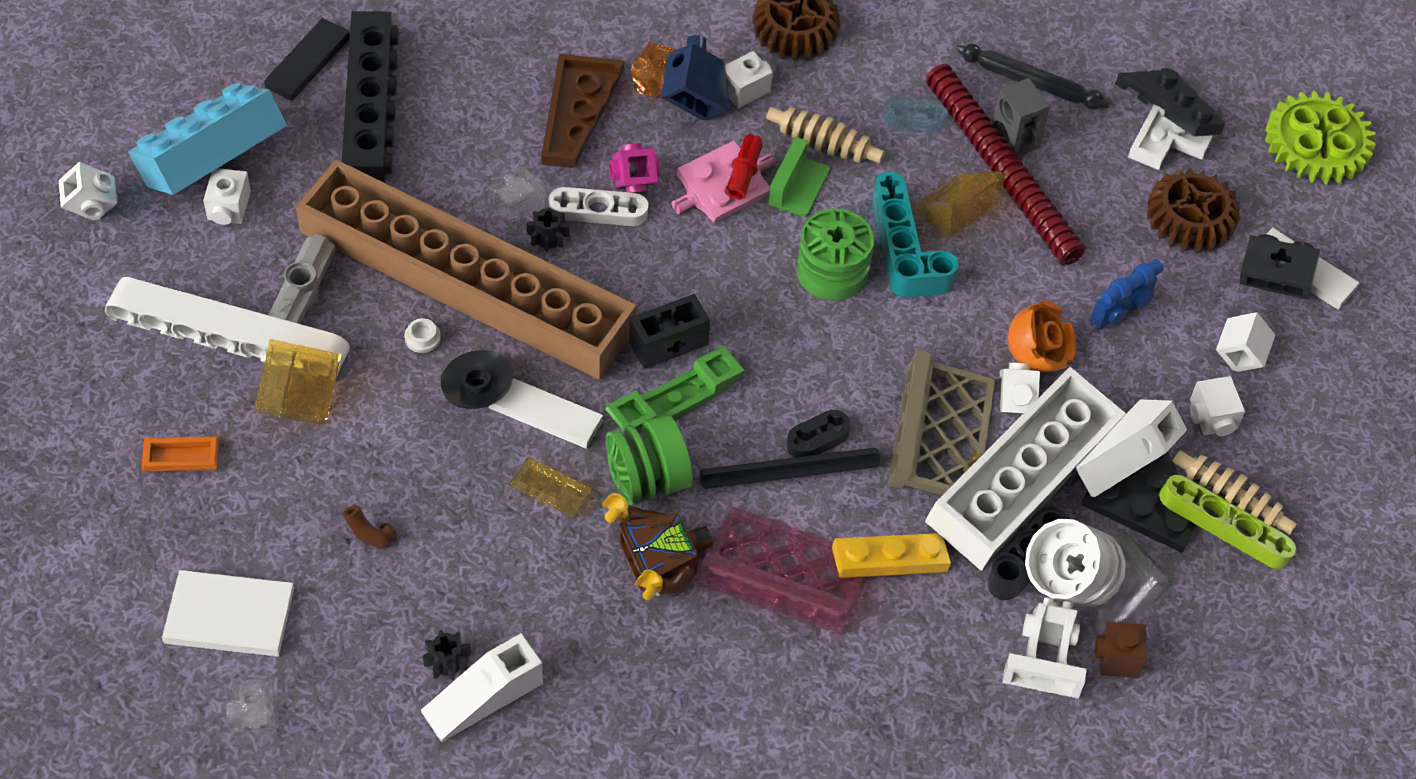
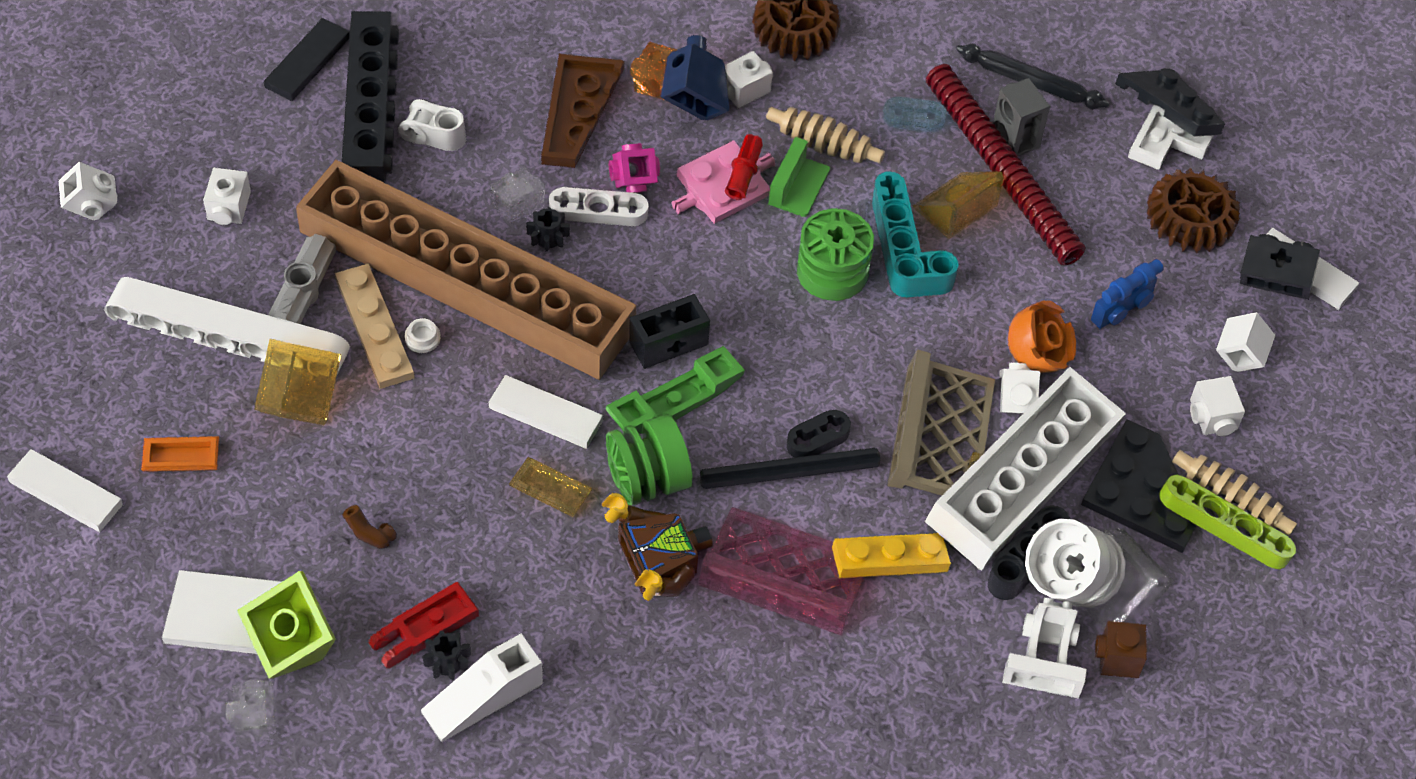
(65, 490): none -> white tile
(206, 138): medium azure brick -> none
(287, 627): none -> lime slope
(374, 326): none -> tan plate
(435, 126): none -> white piece
(442, 611): none -> red hinge
(472, 369): black dish -> none
(1131, 444): white slope -> none
(1298, 142): lime gear -> none

